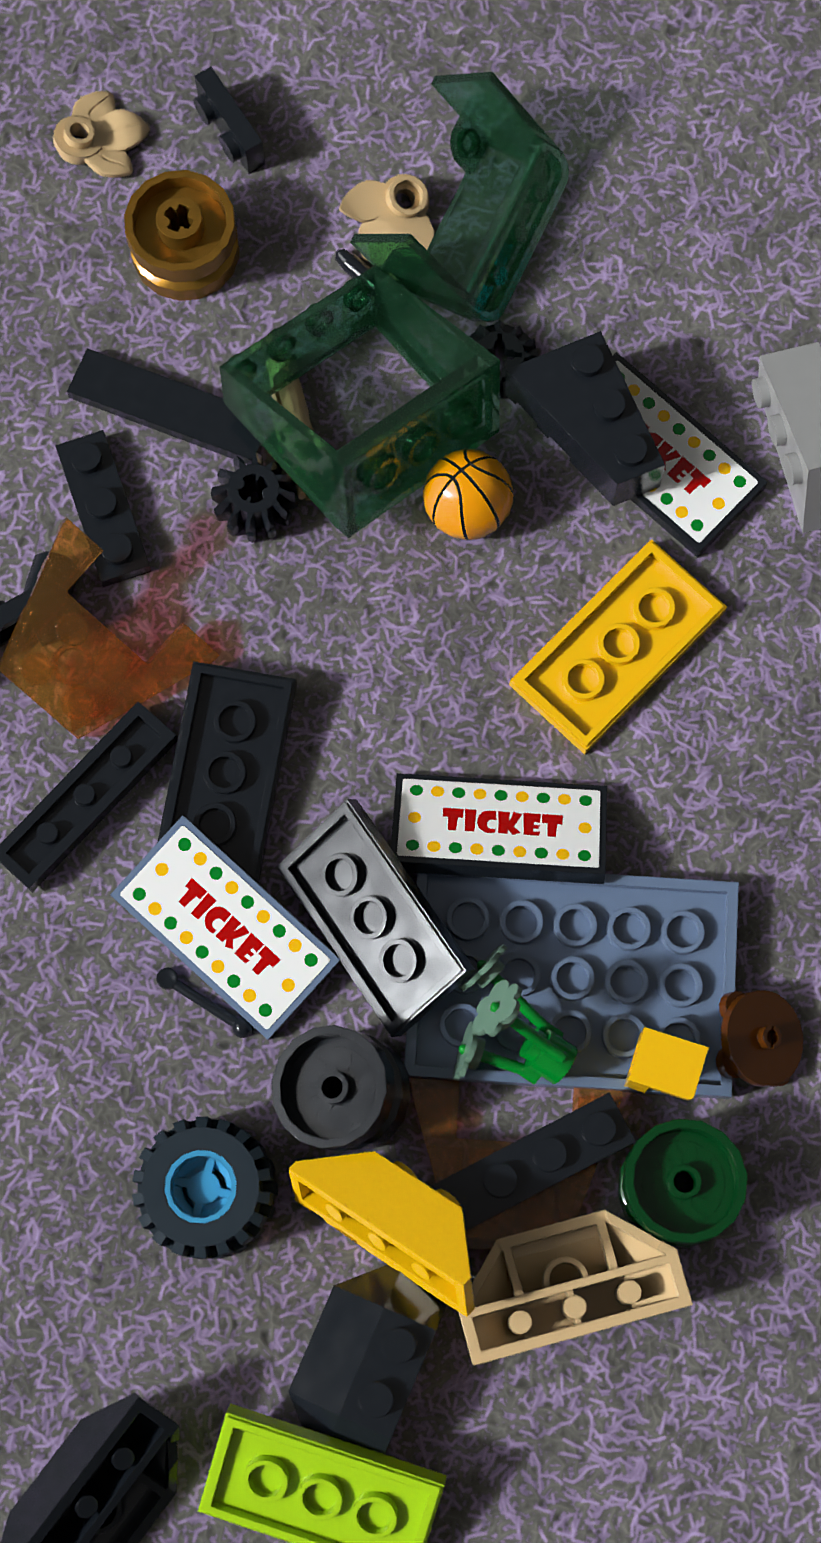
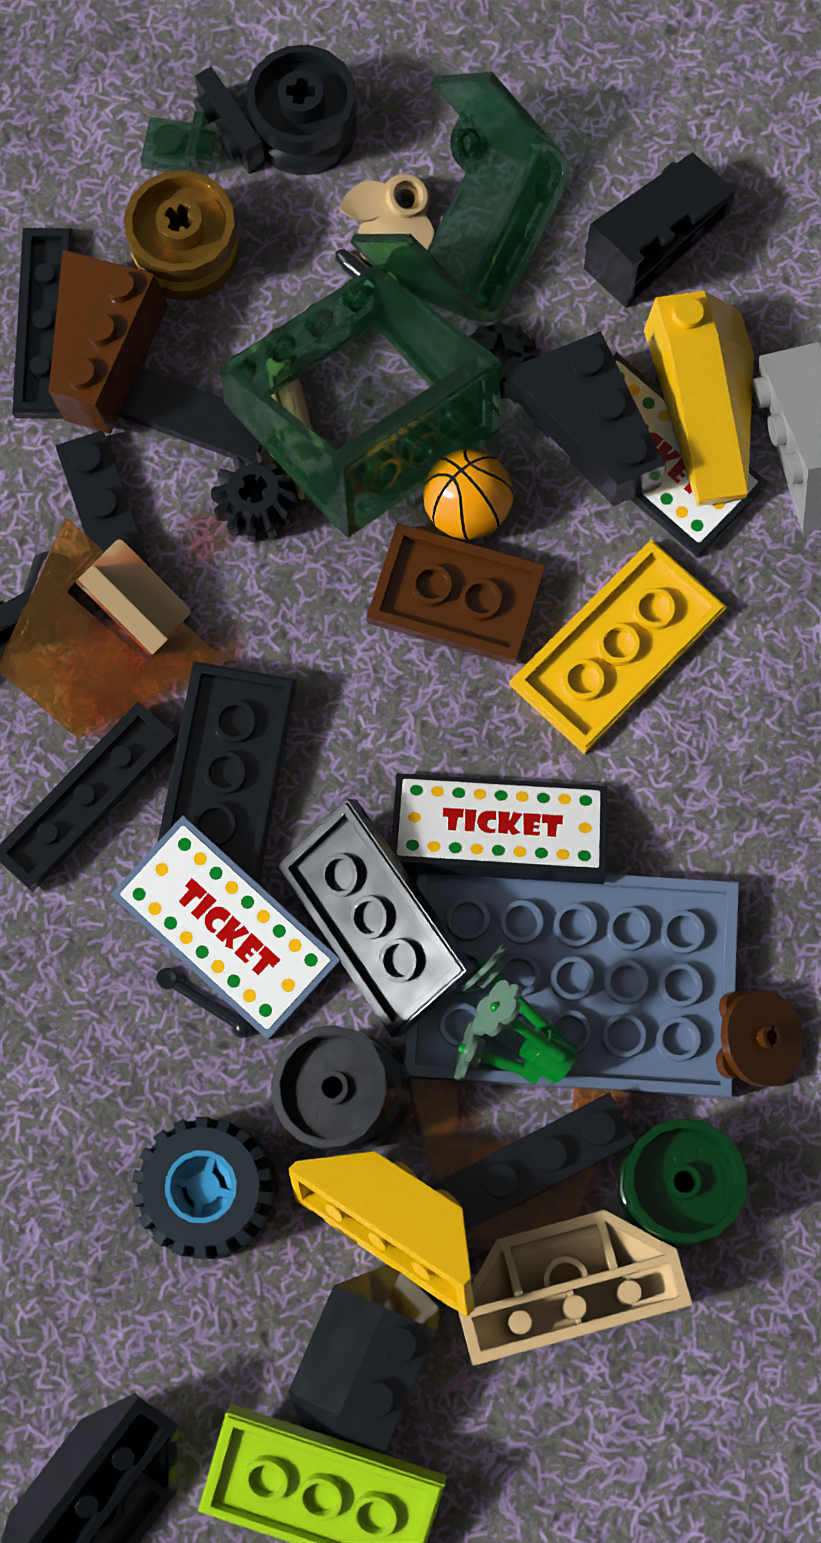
(37, 319): none -> black tile
(101, 337): none -> reddish brown wedge
(106, 134): tan plate -> none
(134, 596): none -> tan panel
(177, 144): none -> clear green bracket
(303, 109): none -> black wheel
(456, 594): none -> reddish brown plate
(655, 227): none -> black wedge
(666, 1064): yellow panel -> none
(707, 388): none -> yellow wedge

